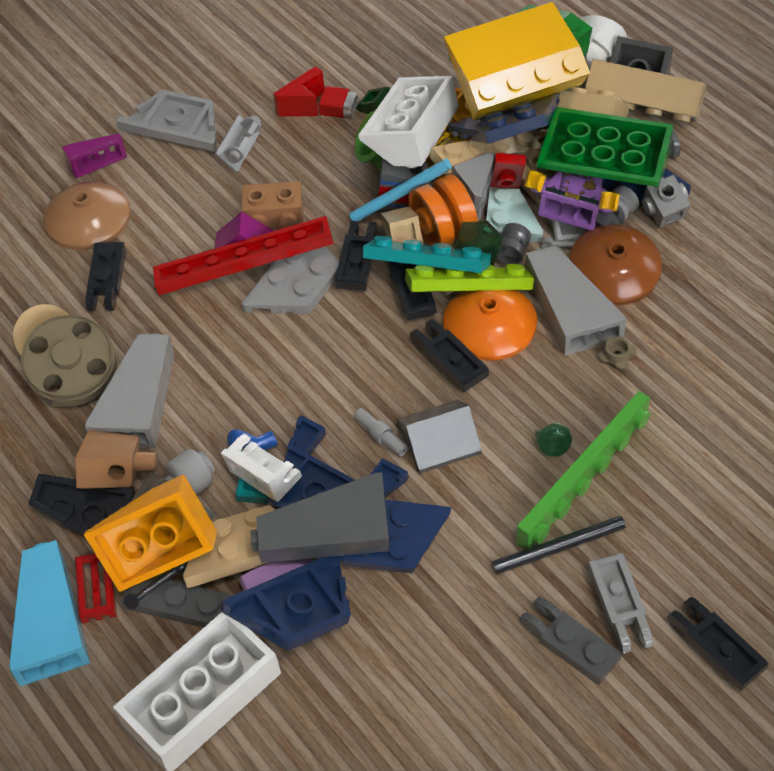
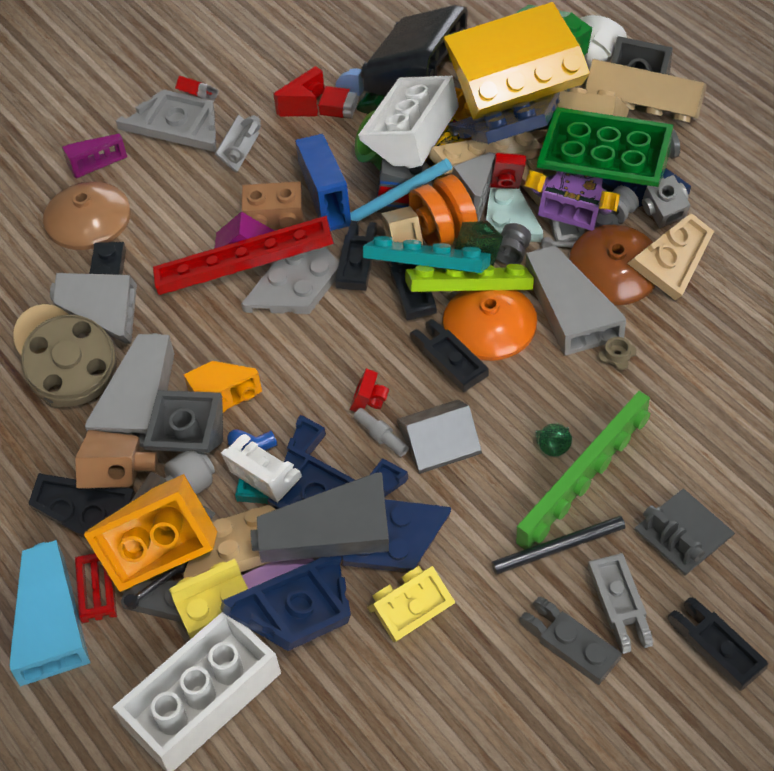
(100, 297): none -> light grey slope
(185, 422): none -> dark grey slope
(196, 88): none -> piece
(201, 596): none -> light yellow bracket
(232, 381): none -> light orange slope
(324, 180): none -> blue slope
(351, 80): none -> light blue tile
(368, 392): none -> red tile
(411, 603): none -> light yellow bracket
(412, 48): none -> black windscreen
(674, 256): none -> tan wing
(683, 531): none -> dark grey hinge

